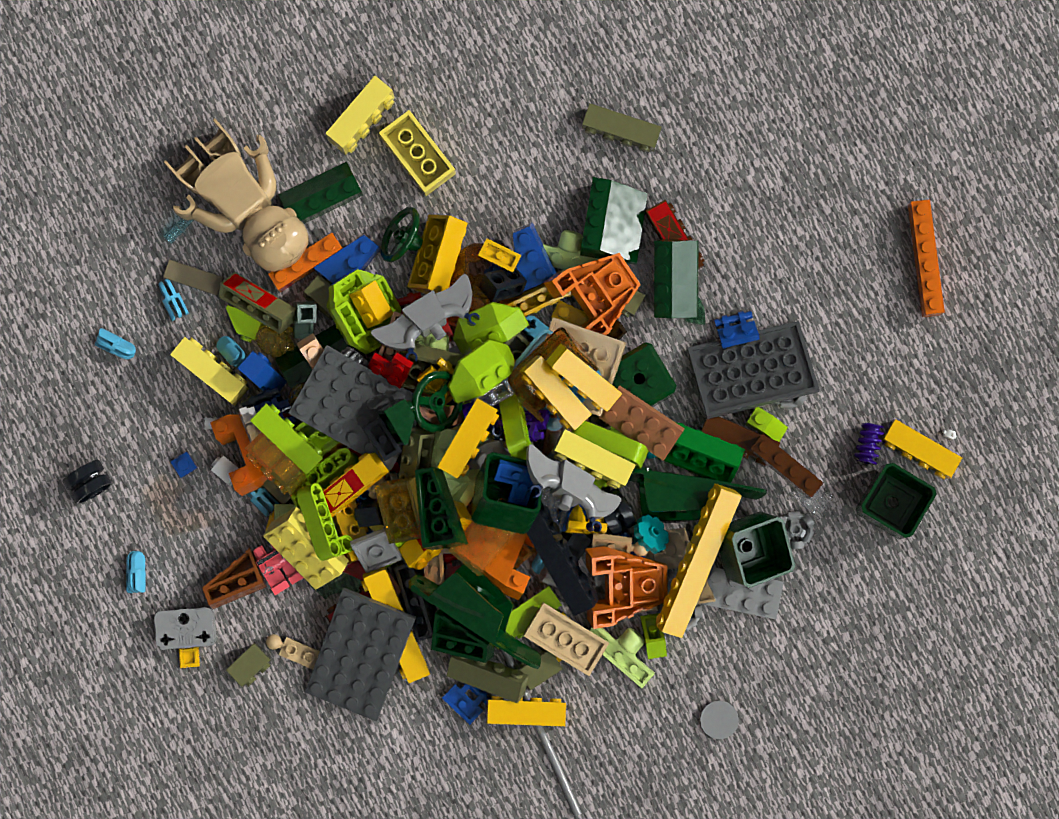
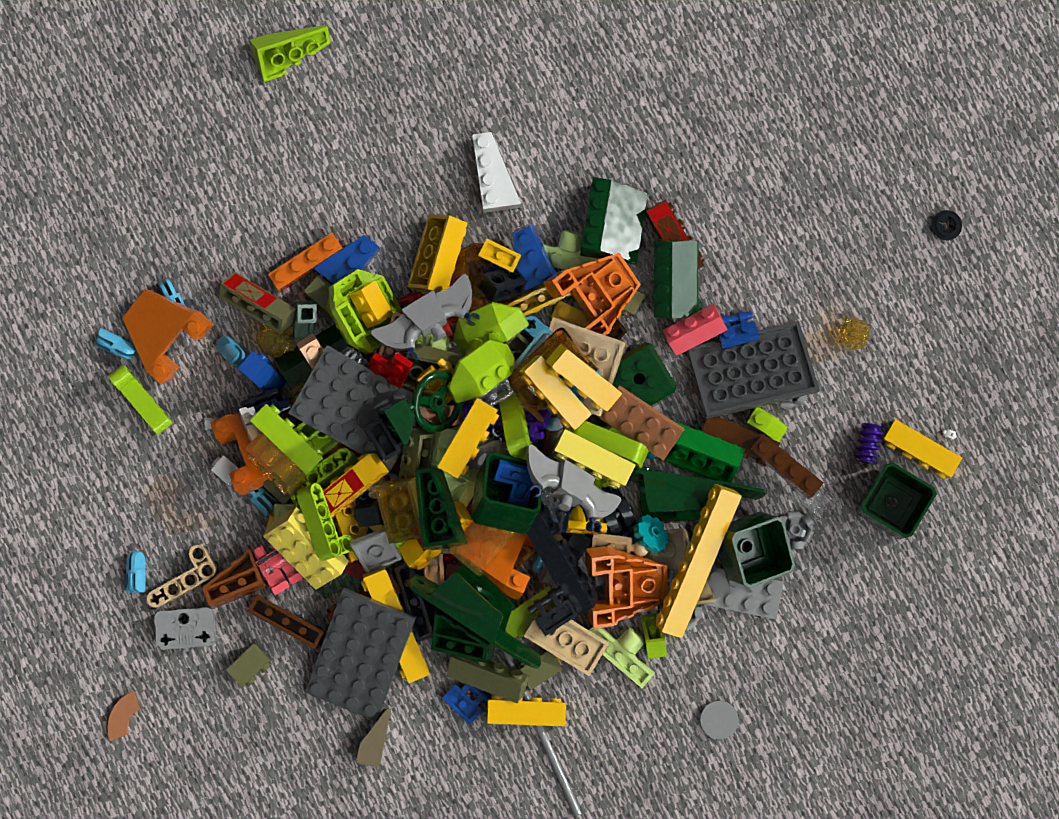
(87, 482): black wheel -> none
(121, 715): none -> nougat tile
(140, 399): none -> lime beam
(155, 325): none -> orange wedge
(176, 230): clear light blue axle -> none
(180, 581): none -> tan beam
(184, 465): blue plate -> none
(189, 657): yellow tile -> none
(193, 277): dark tan tile -> none
(208, 370): light yellow brick -> none
(244, 324): lime slope -> none
(270, 233): tan piece -> none
(280, 50): none -> lime wedge
(286, 621): none -> reddish brown brick
(293, 650): tan plate -> none
(322, 193): dark green slope -> none
(360, 115): light yellow brick -> none
(372, 746): none -> dark tan slope
(404, 237): dark green piece -> none
(417, 153): light yellow brick -> none
(494, 181): none -> white wedge
(555, 616): none -> black plate
(621, 127): olive brick -> none
(695, 329): none -> coral brick
(853, 333): none -> clear yellow animal
(926, 258): orange brick -> none
(955, 223): none -> black gear

